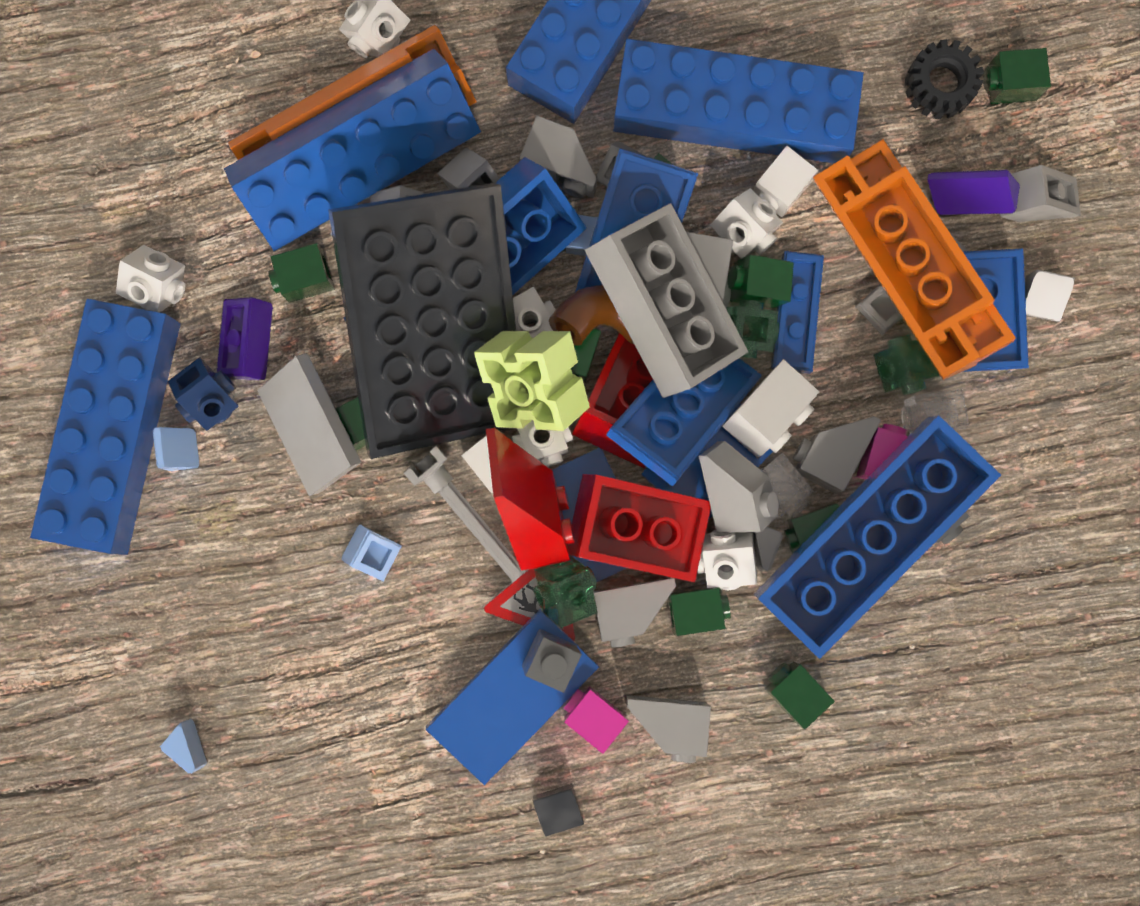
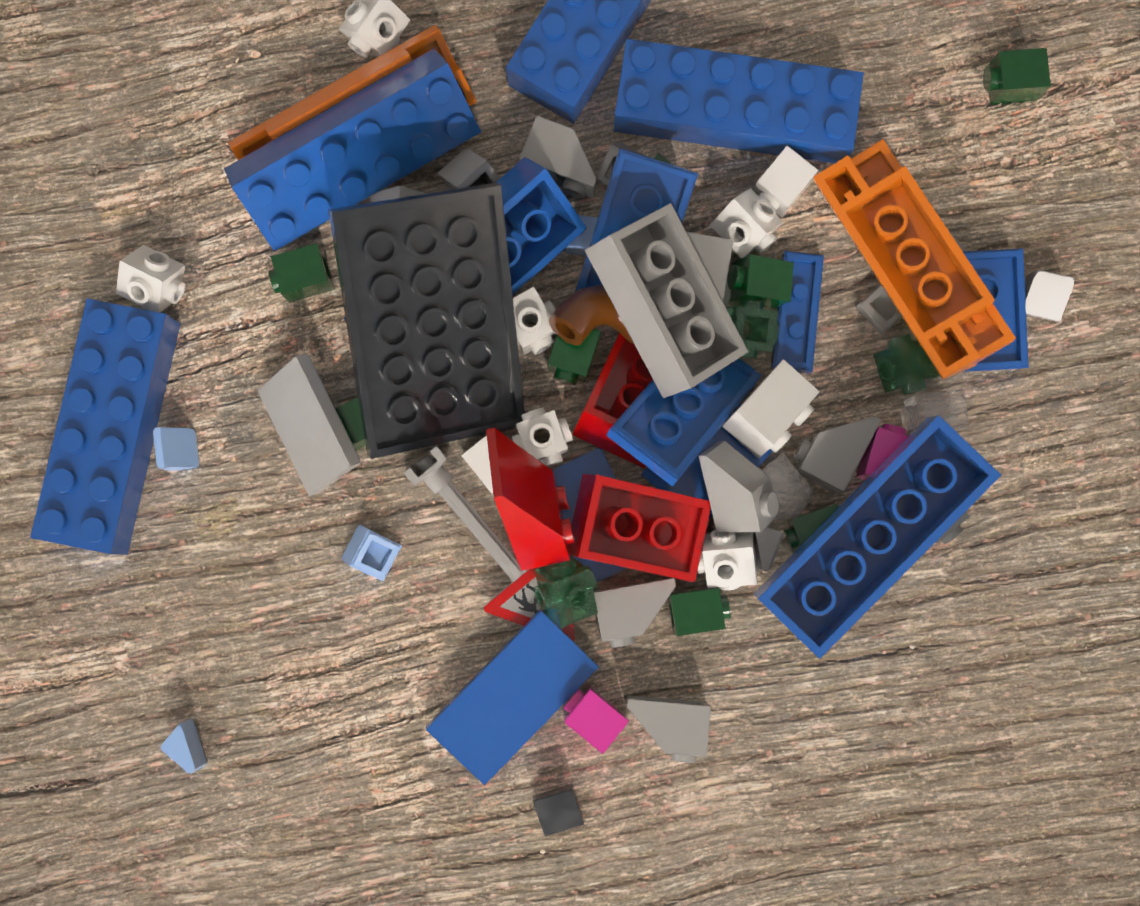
(203, 394): dark blue brick -> none
(245, 338): dark purple slope -> none
(532, 379): yellowish green brick -> none
(551, 660): dark grey brick -> none
(798, 693): dark green brick -> none
(954, 60): black tyre -> none
(974, 192): dark purple slope -> none
(1045, 195): light grey slope -> none

